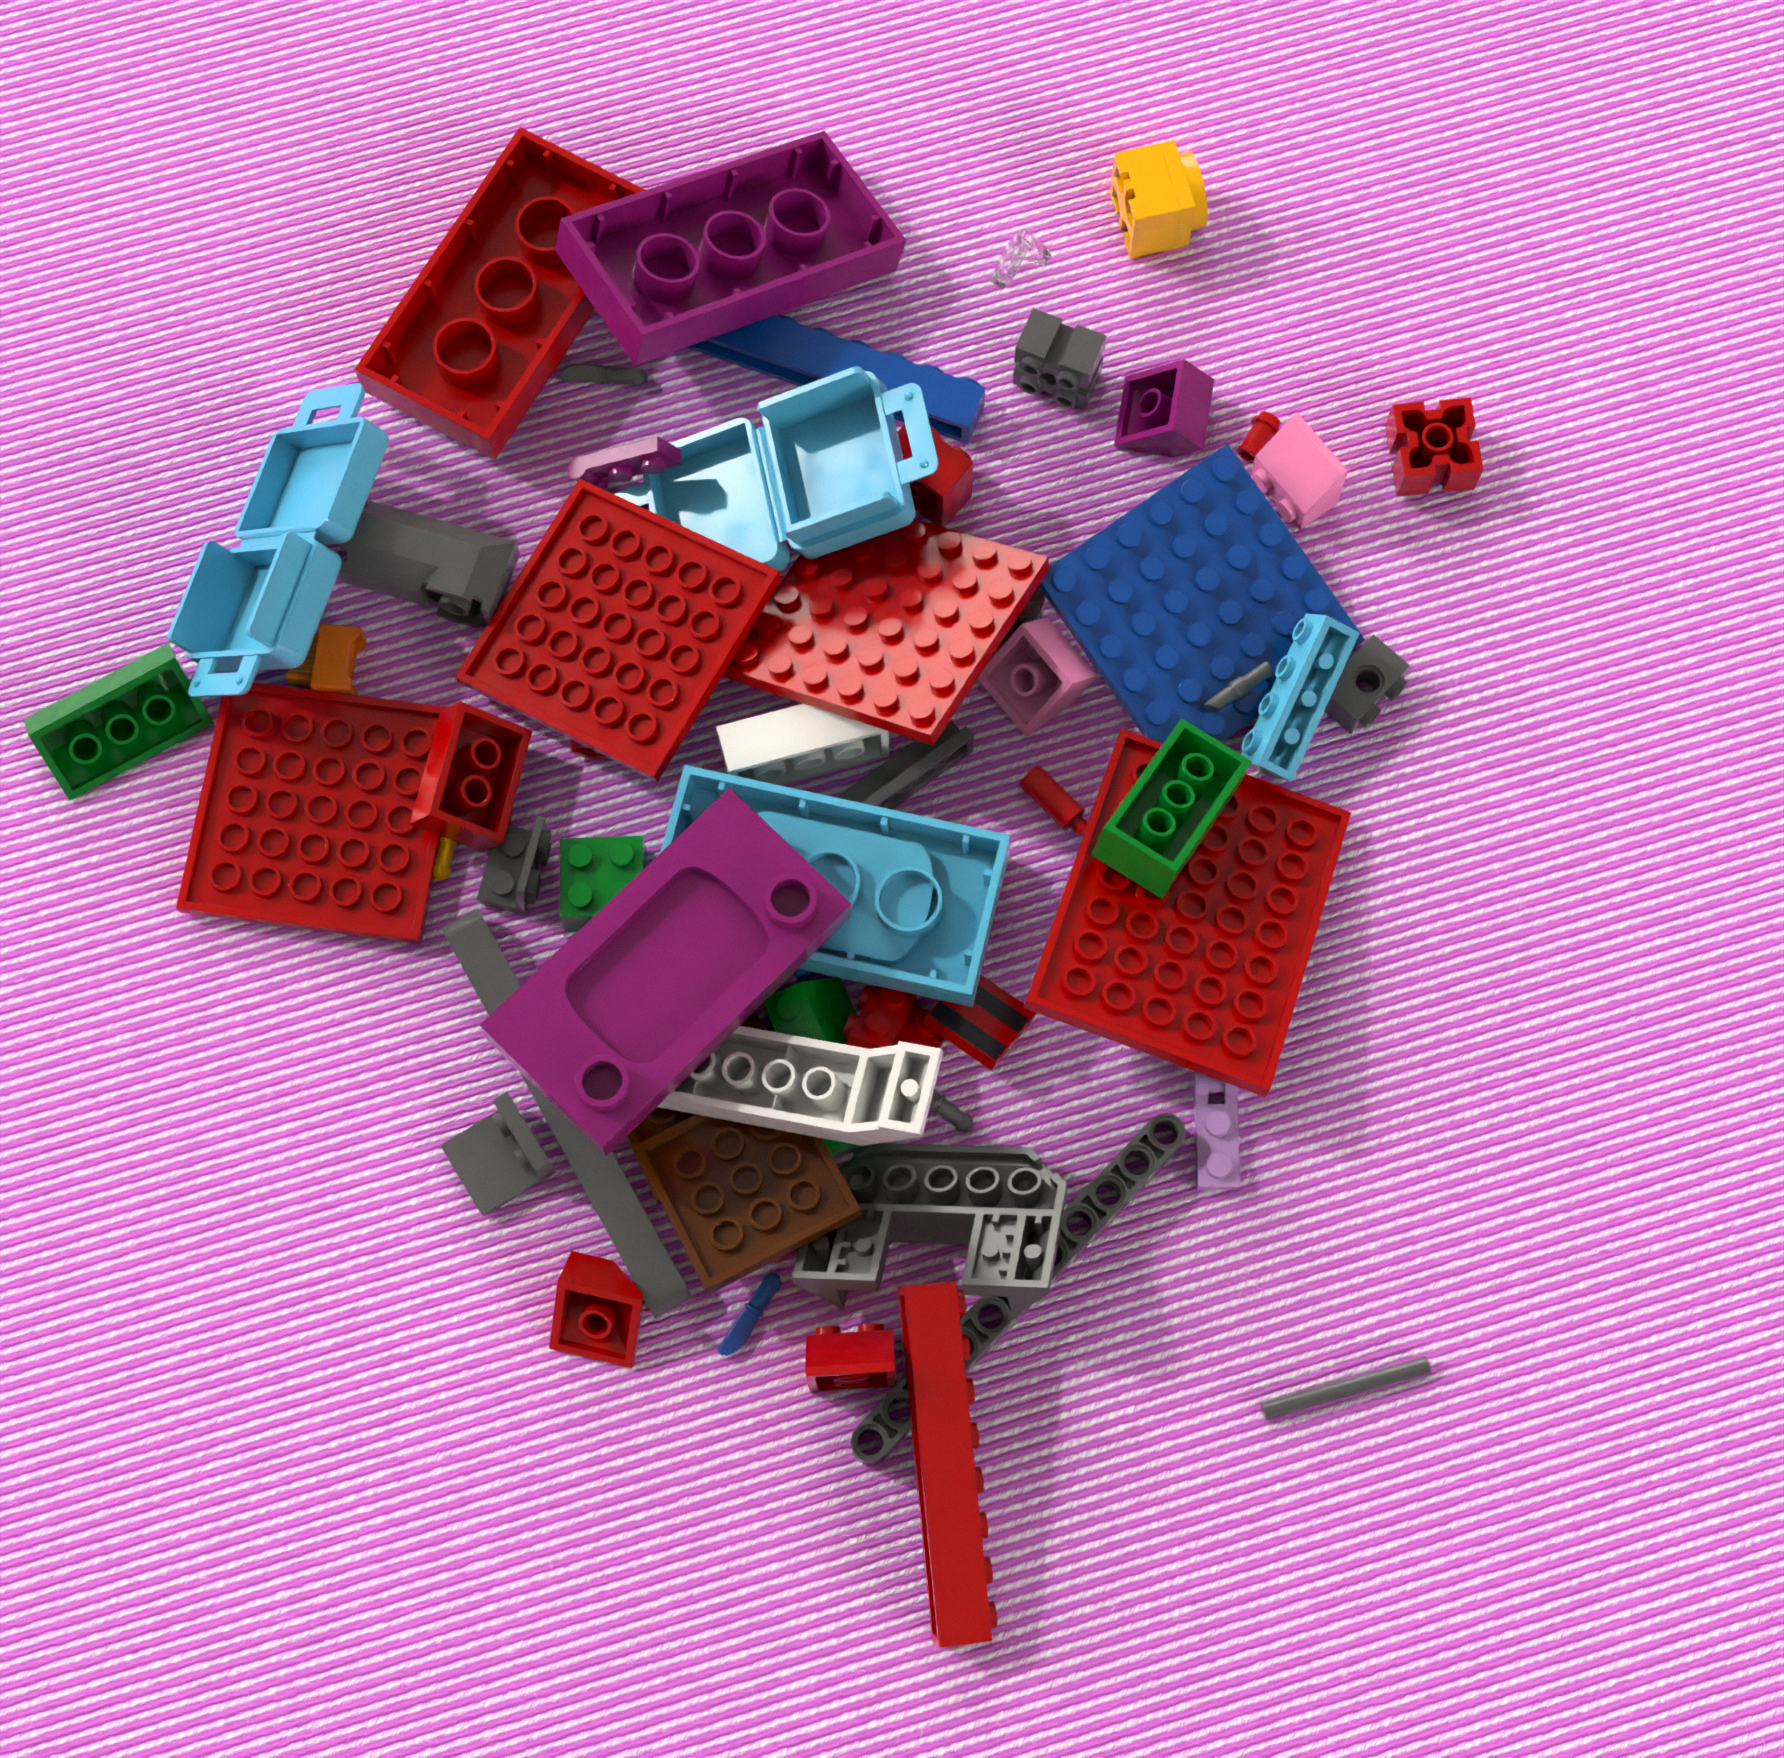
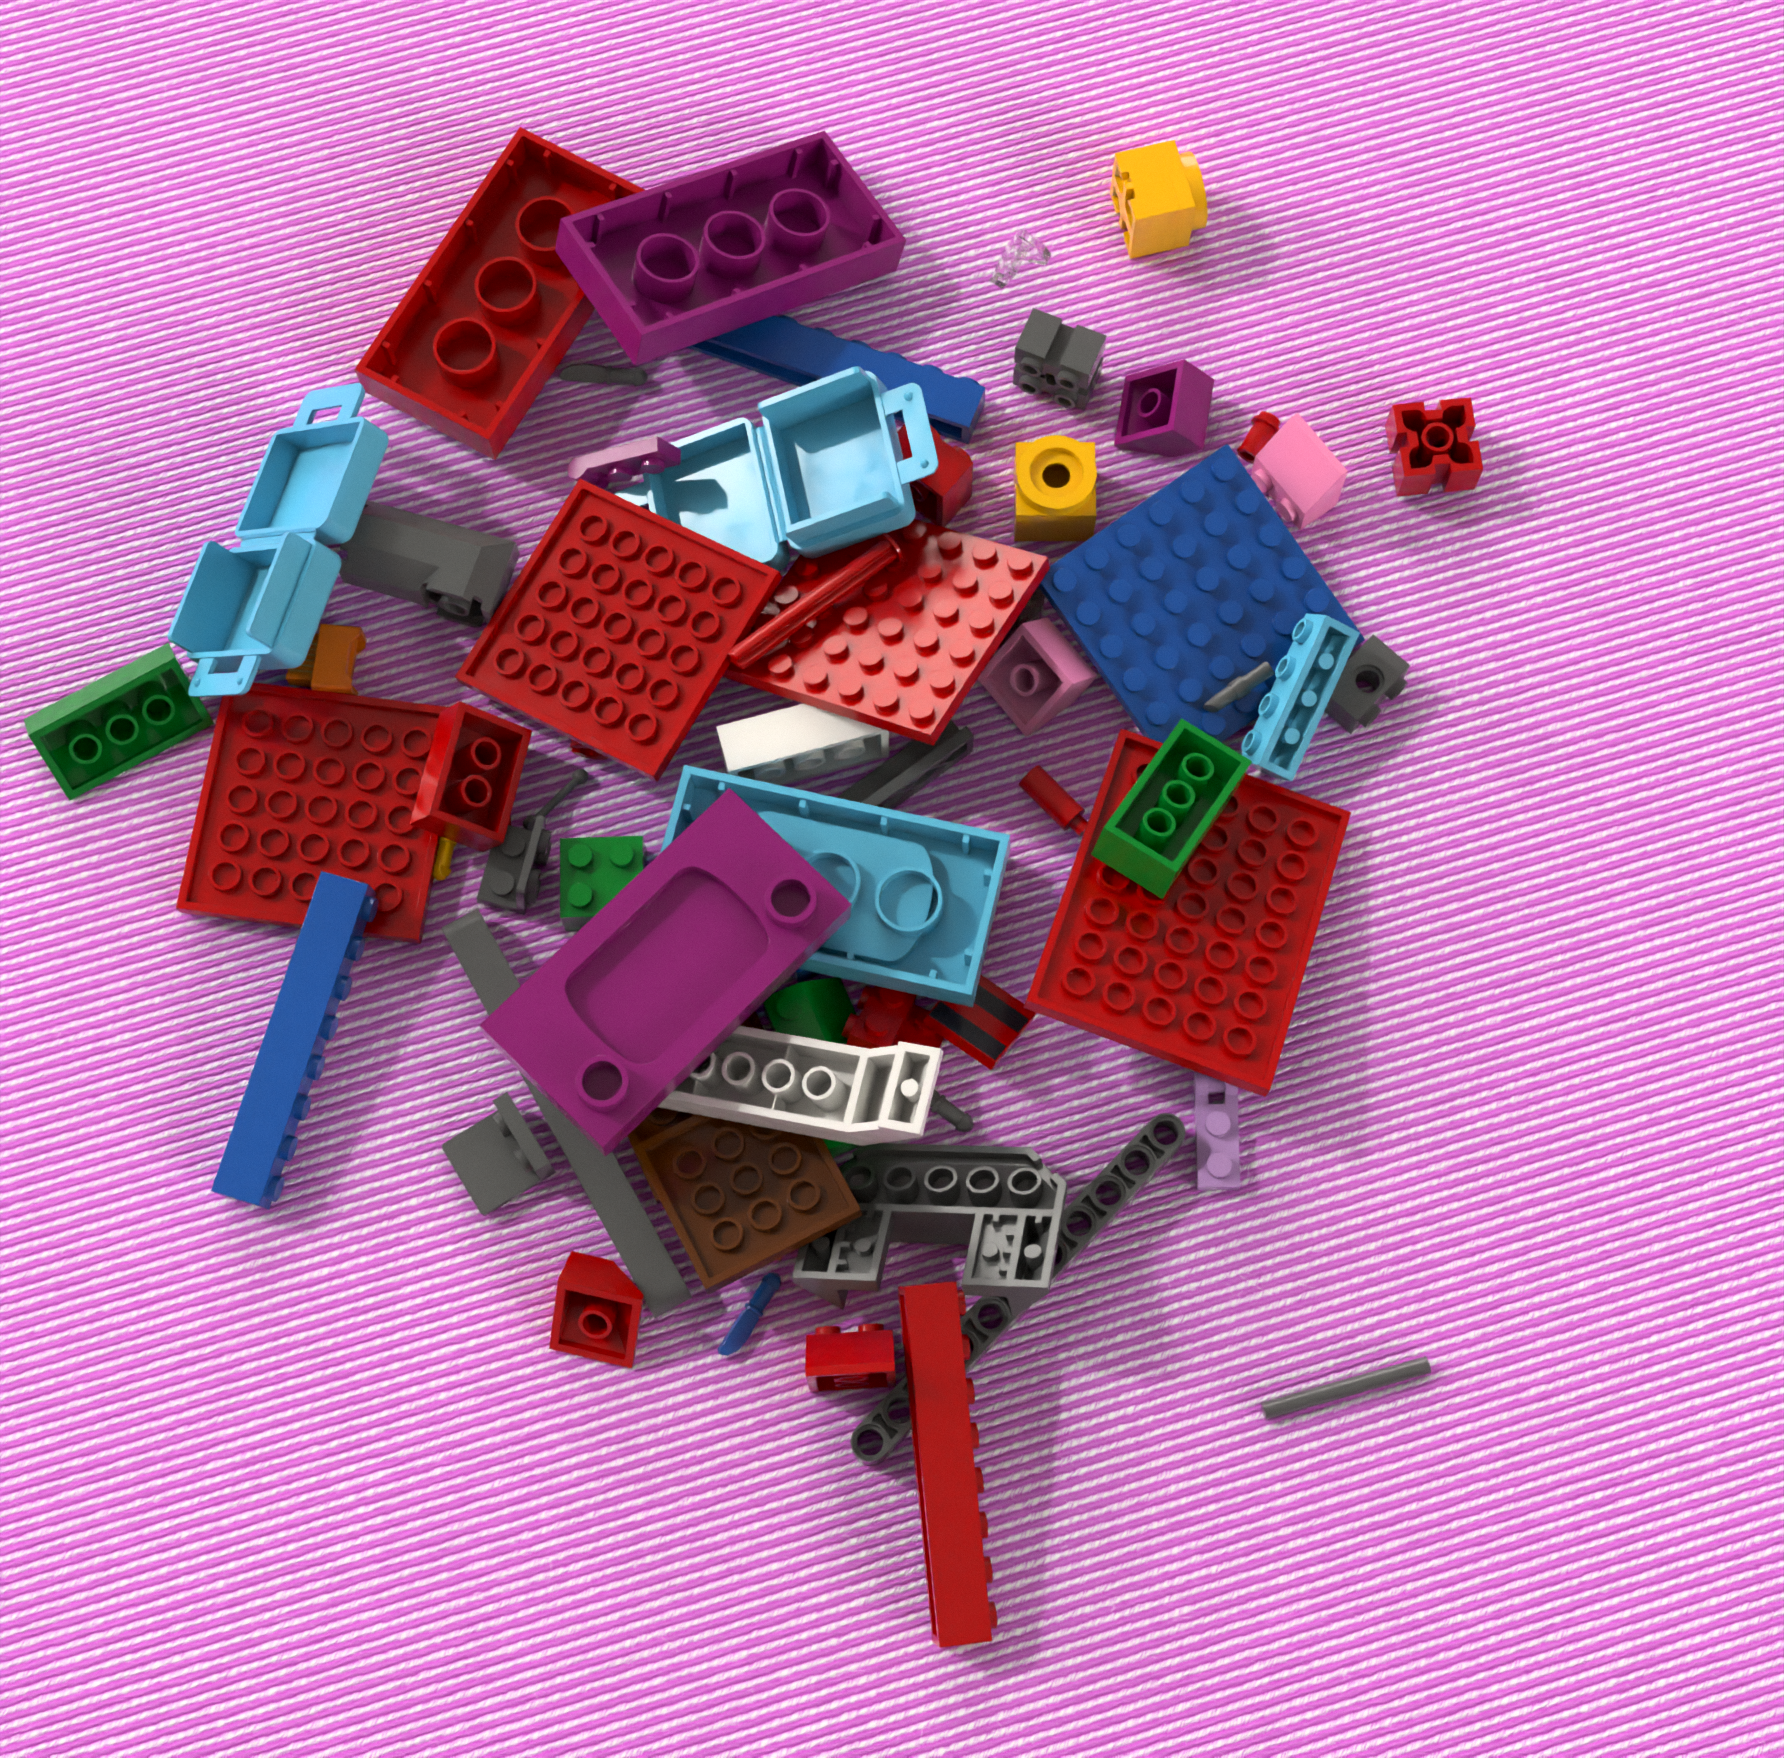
(295, 1041): none -> blue brick
(580, 776): none -> dark grey hinge
(815, 602): none -> red axle
(1054, 489): none -> yellow piece

